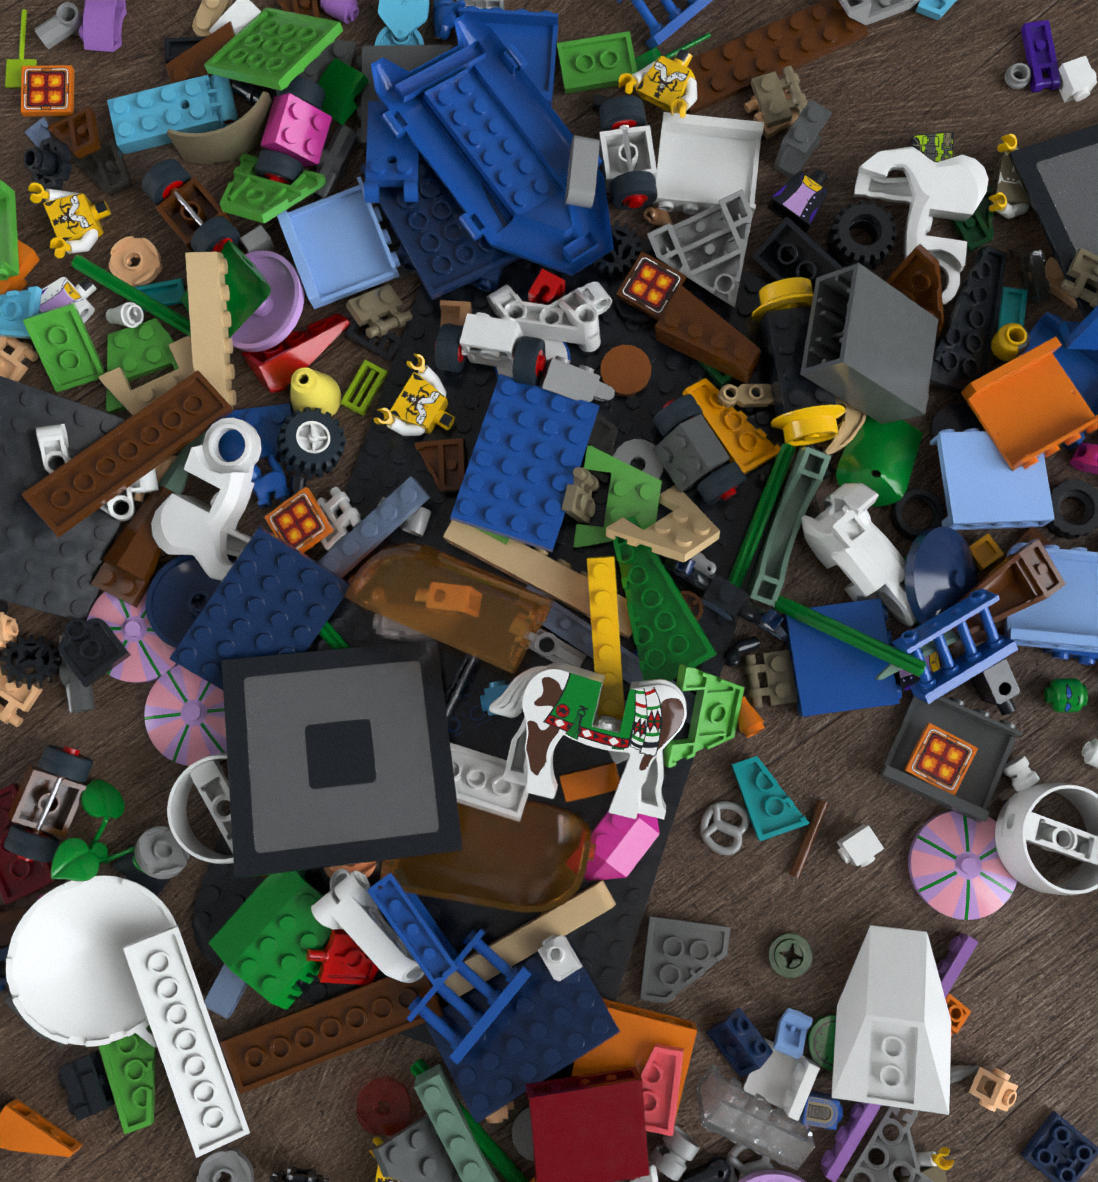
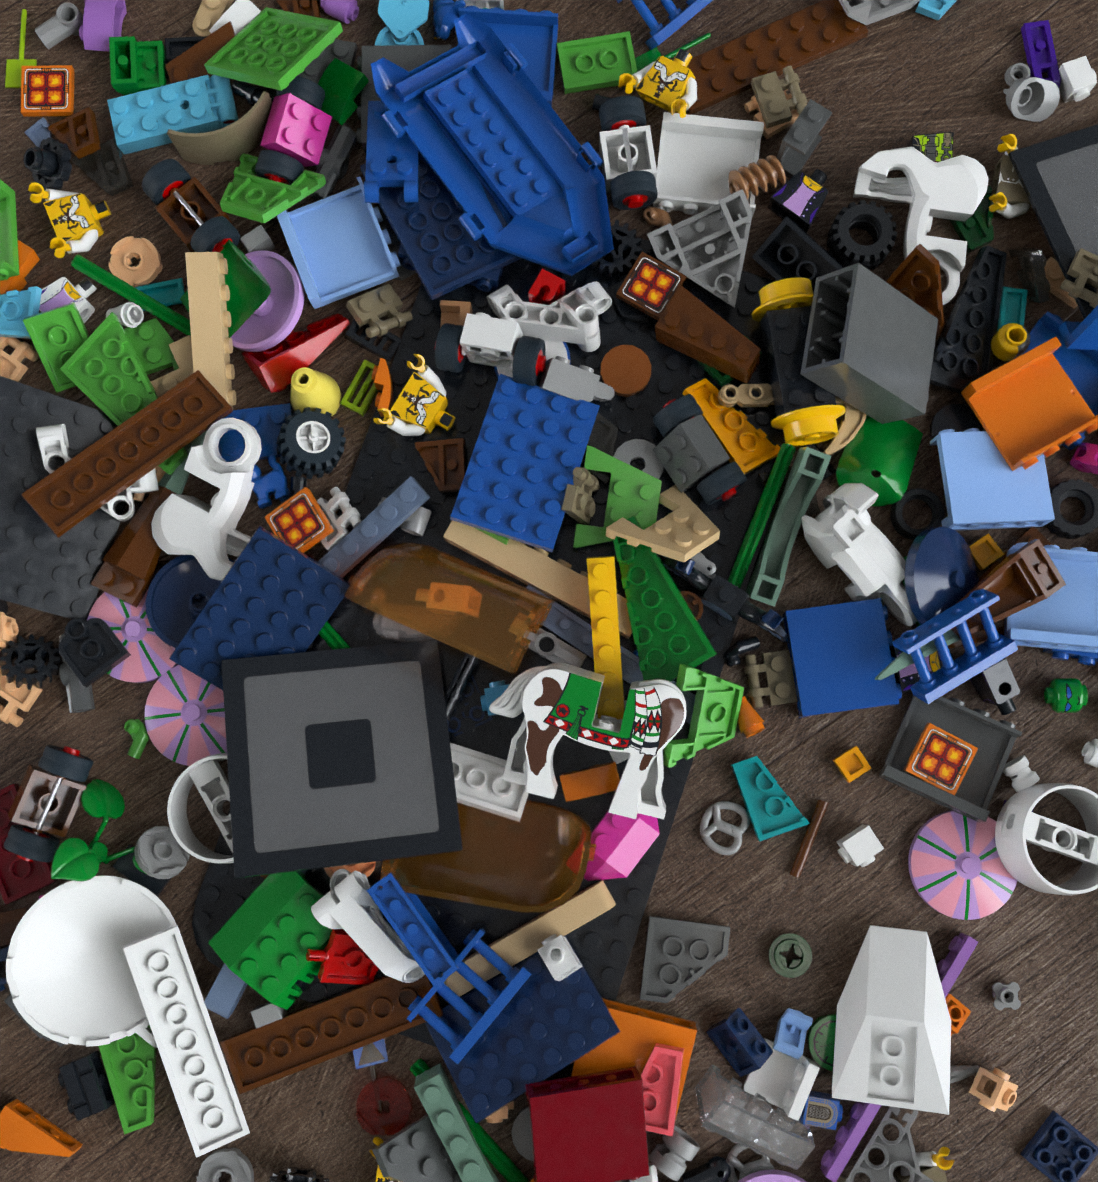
(114, 377): none -> bright green wing
(136, 64): none -> green brick
(139, 735): none -> bright green arm
(266, 1014): none -> light grey piece
(369, 1056): none -> piece
(383, 382): none -> orange slope
(582, 171): light grey beam -> none
(756, 176): none -> medium nougat piece
(850, 636): green axle -> none
(852, 764): none -> light orange plate
(1000, 989): none -> light grey plate
(1032, 98): none -> light grey piece

